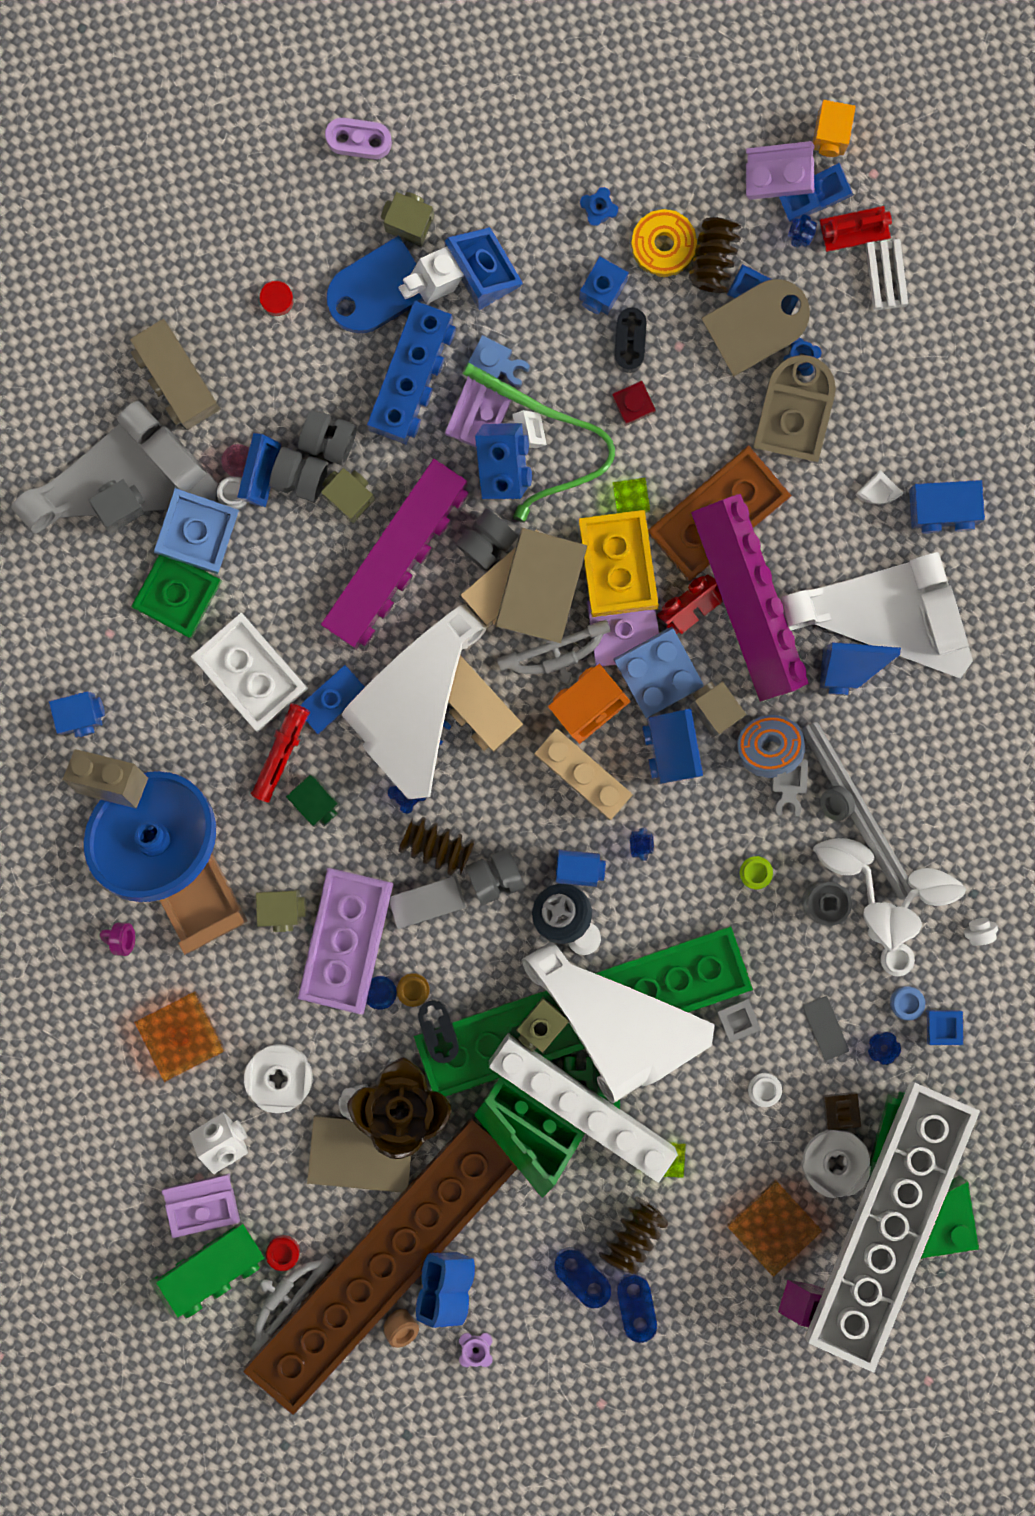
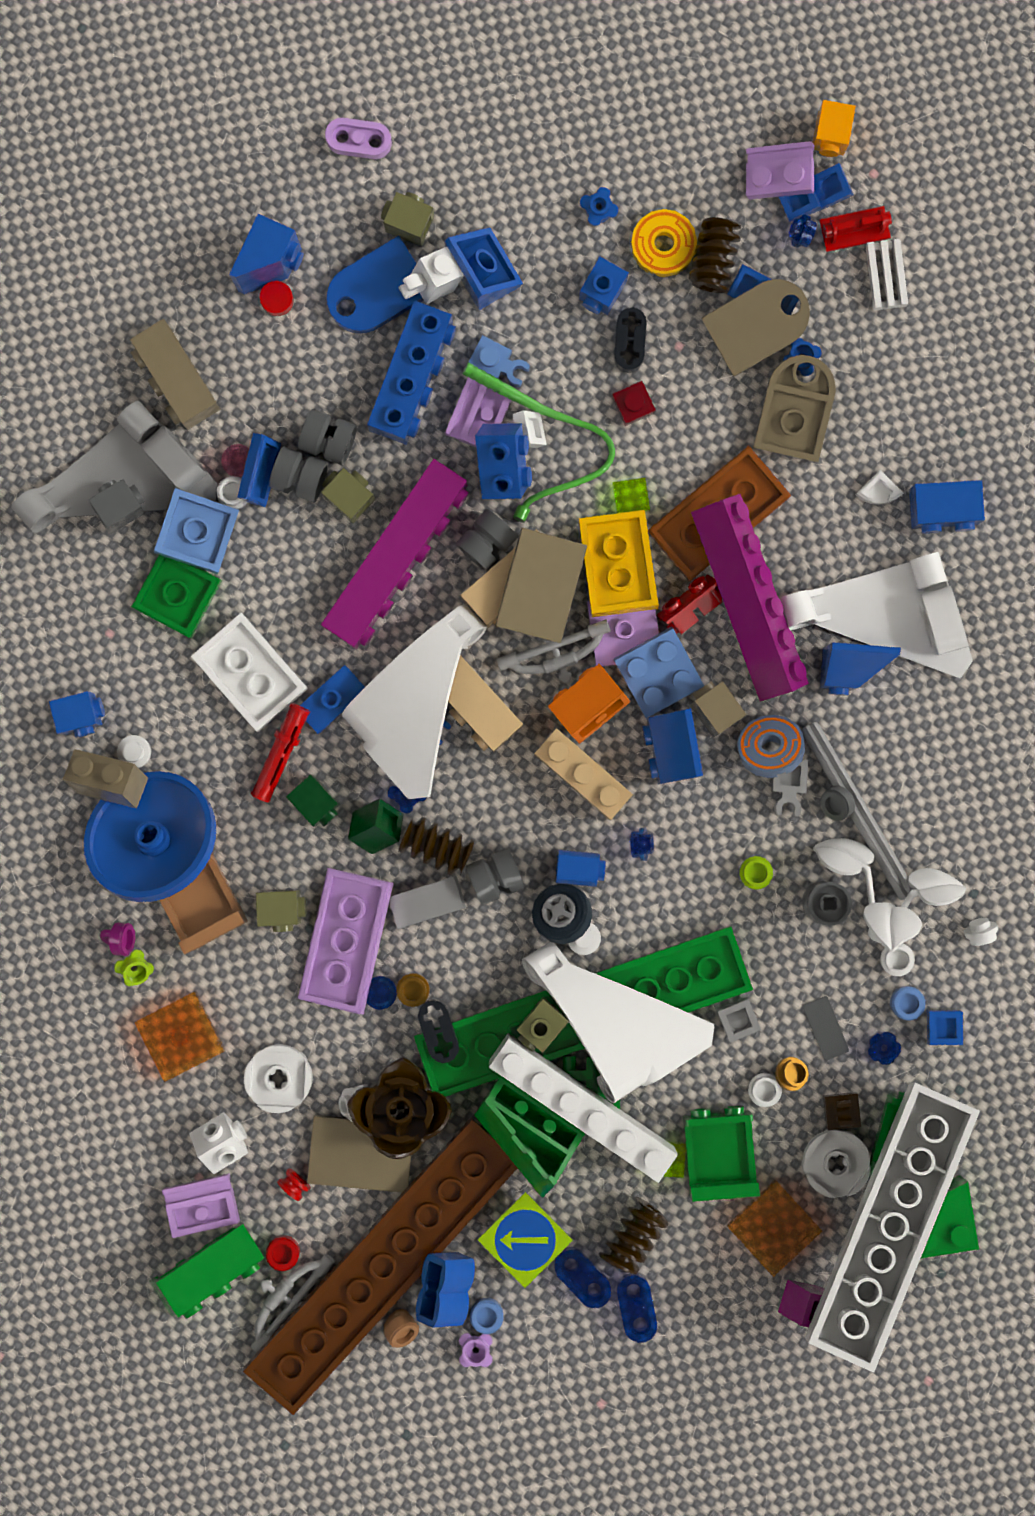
(134, 750): none -> white plate
(138, 975): none -> lime plate
(266, 255): none -> blue slope
(293, 1184): none -> red bush
(375, 826): none -> dark green panel
(486, 1316): none -> medium blue tile
(525, 1240): none -> piece
(720, 1154): none -> green panel
(791, 1074): none -> pearl gold plate

